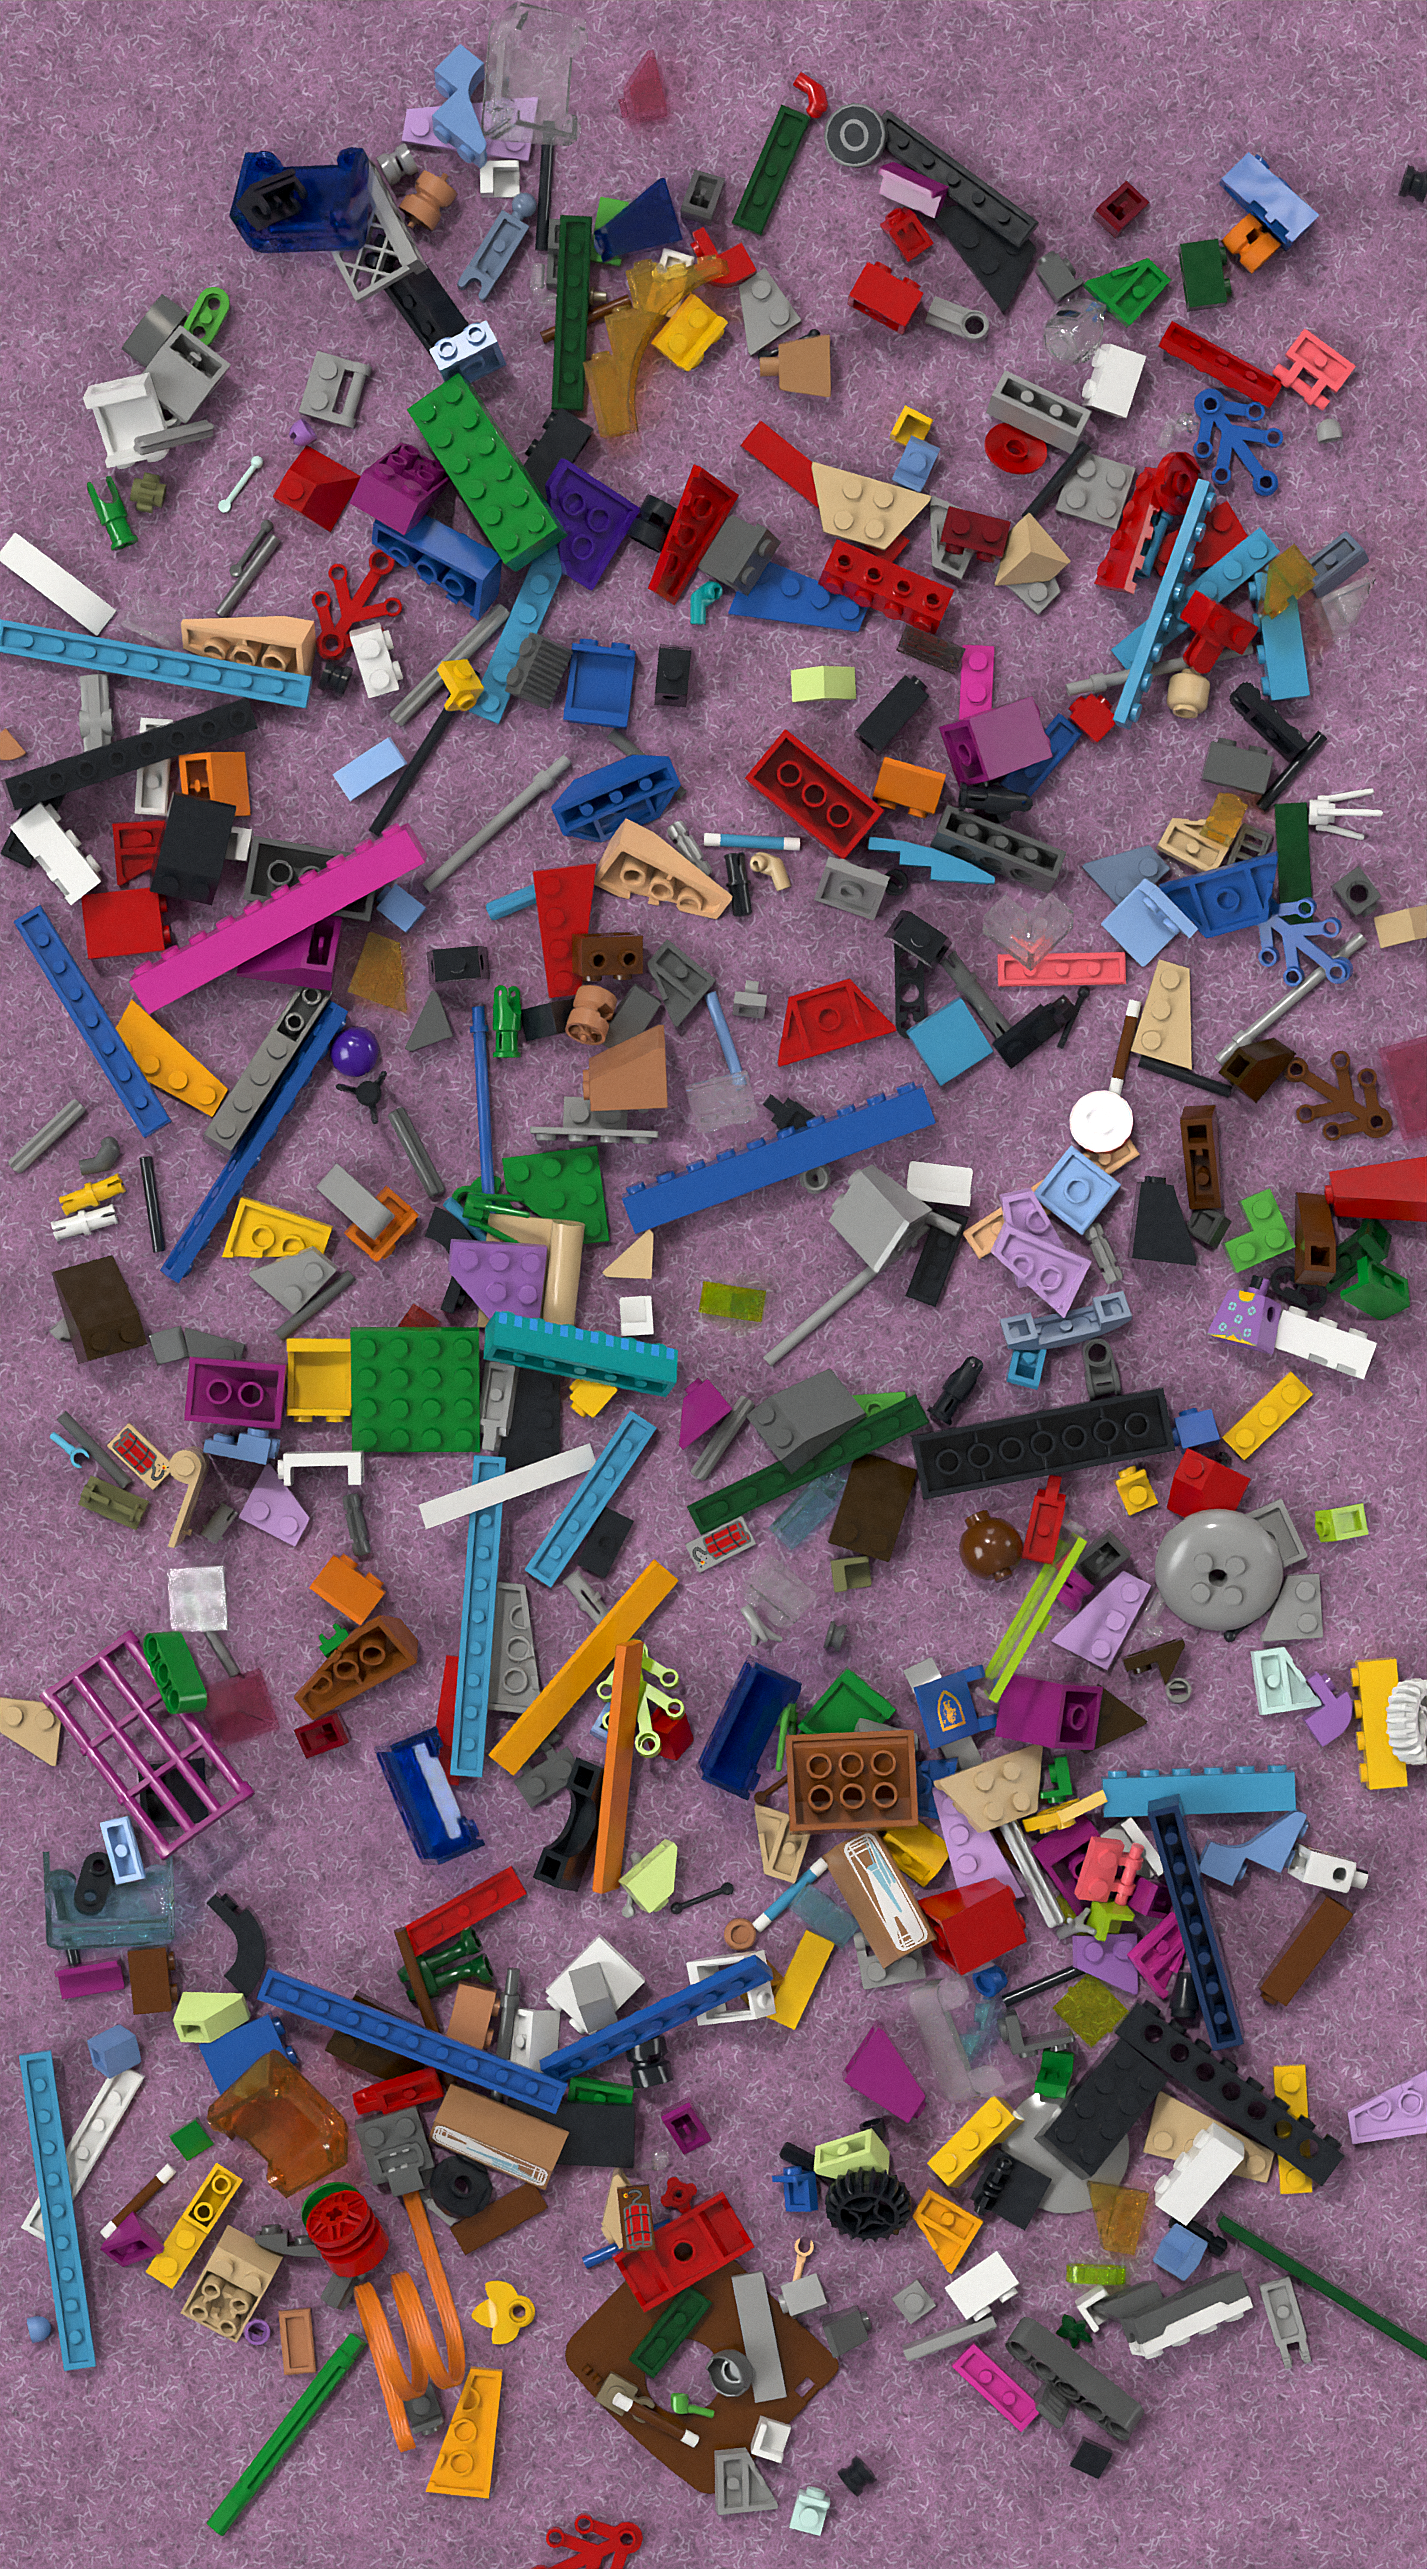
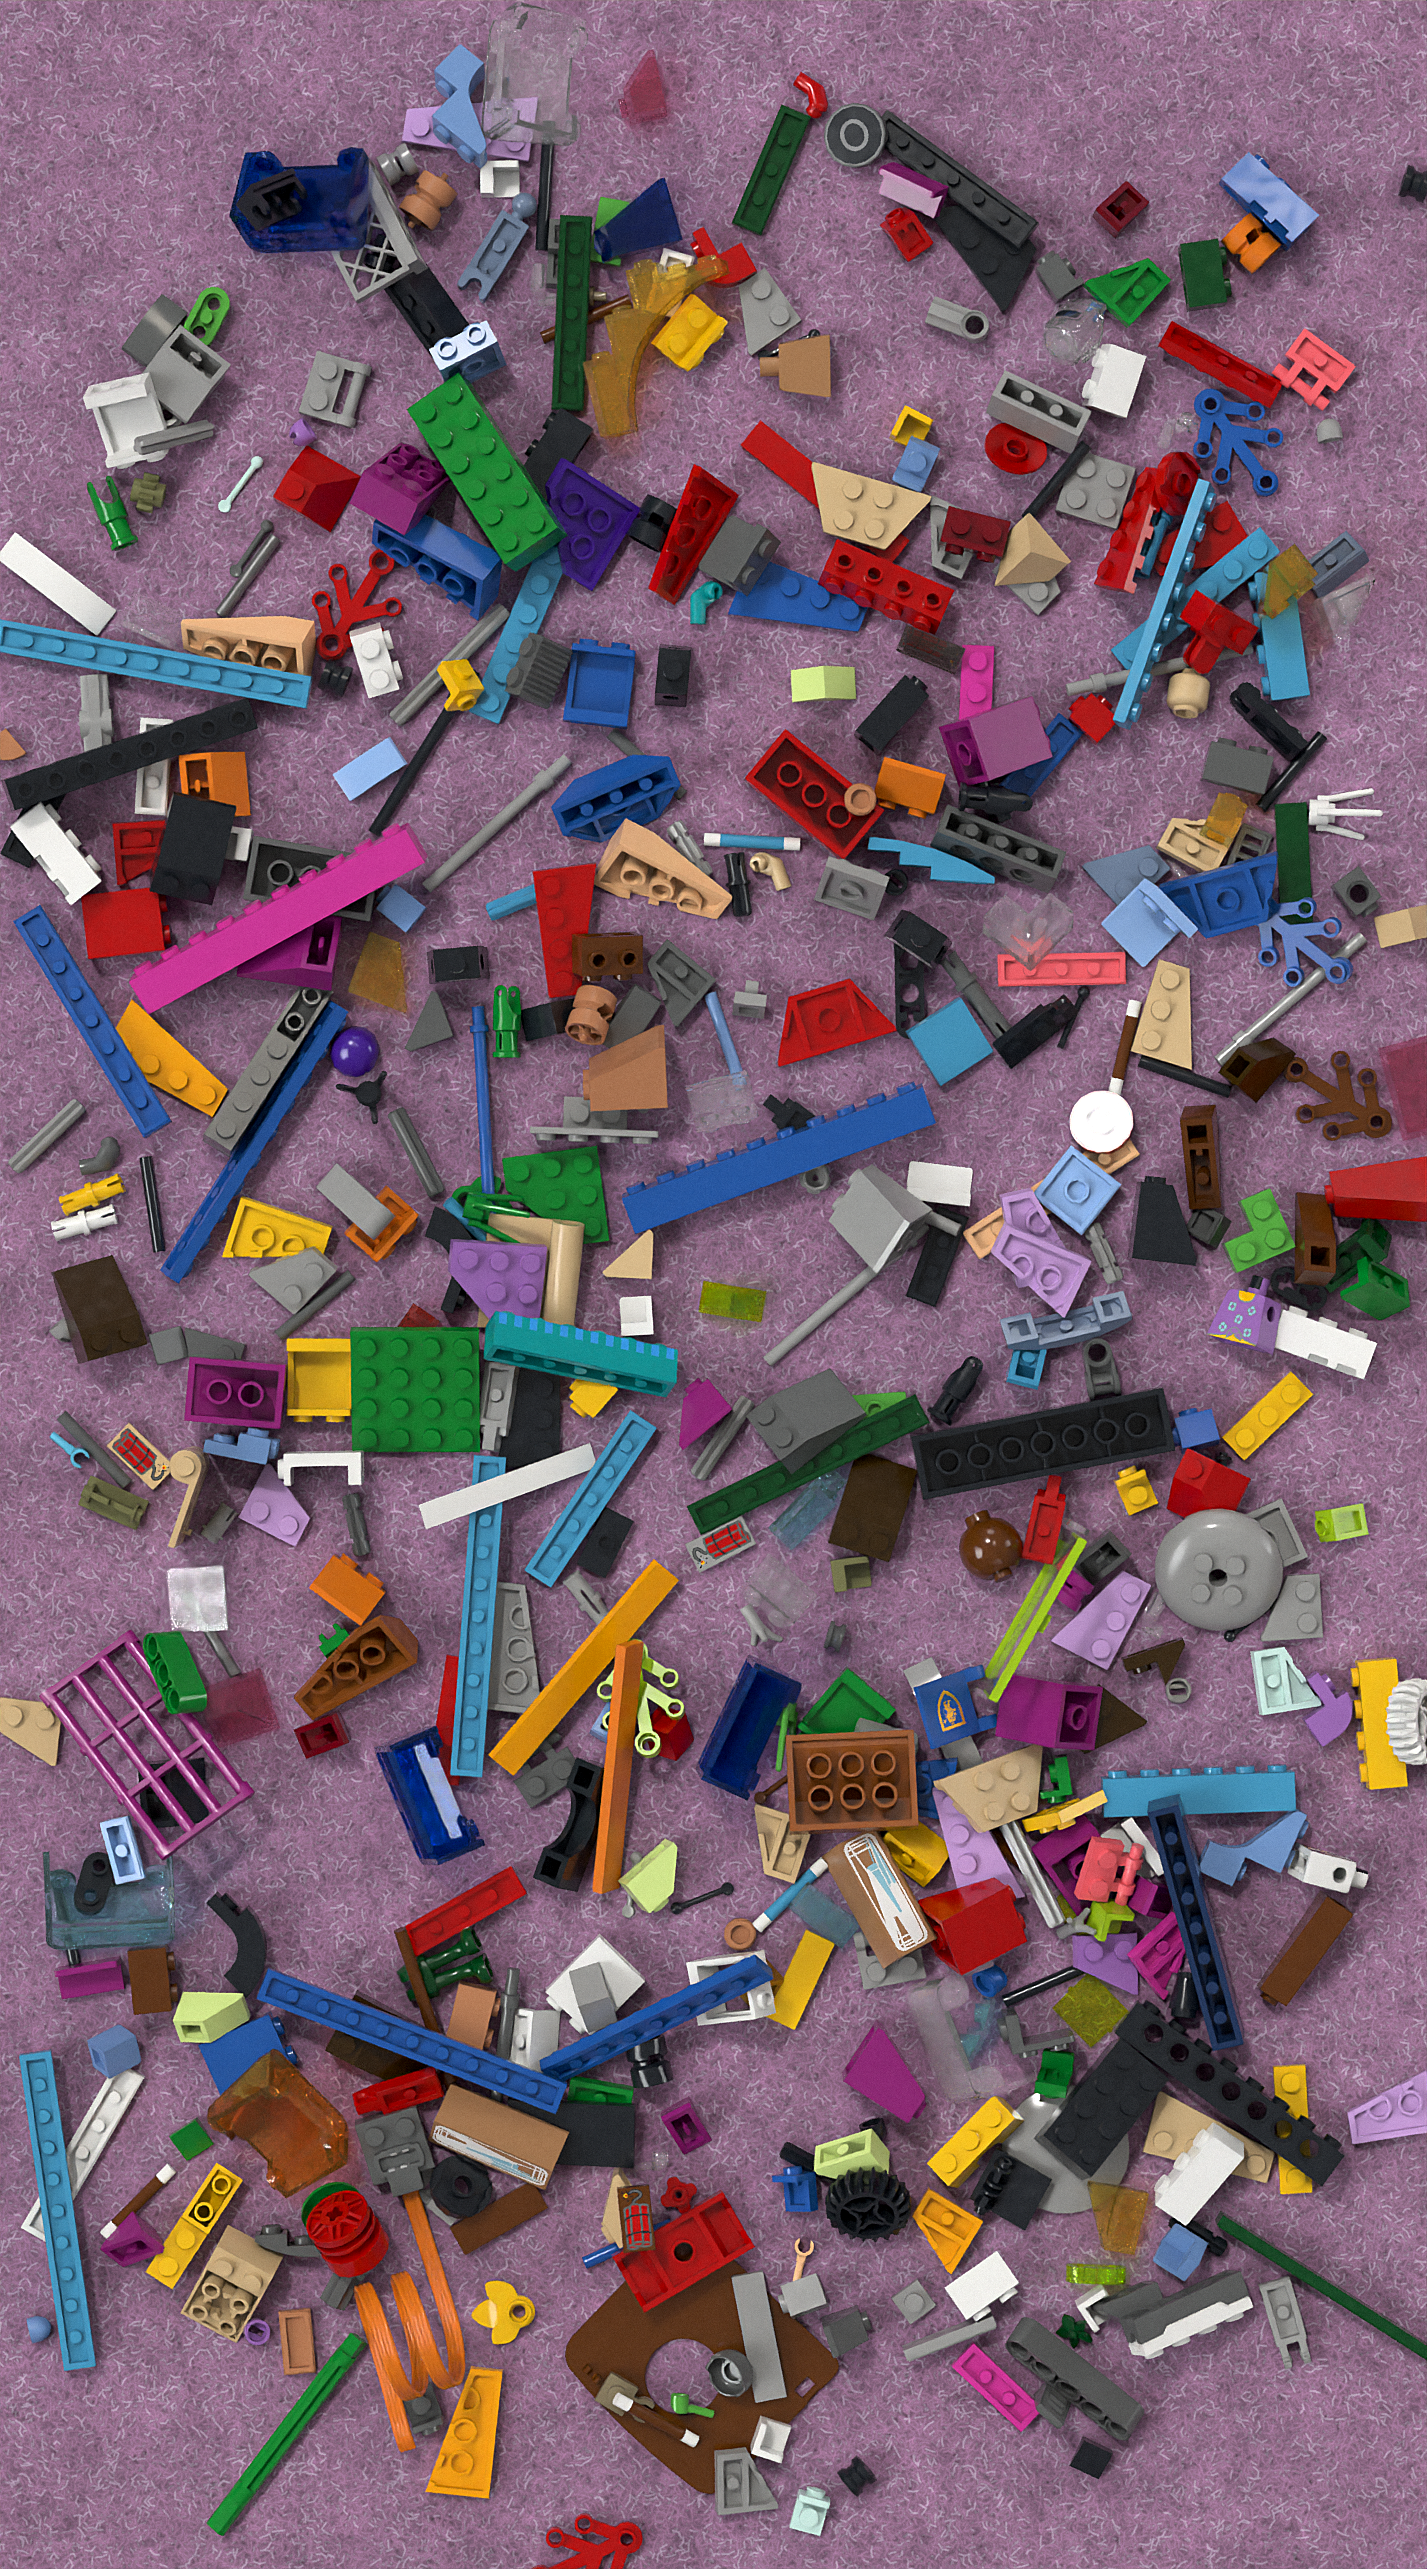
(669, 2330): dark green tile -> none
(702, 197): dark grey slope -> none
(860, 799): none -> nougat tile
(885, 297): red brick -> none

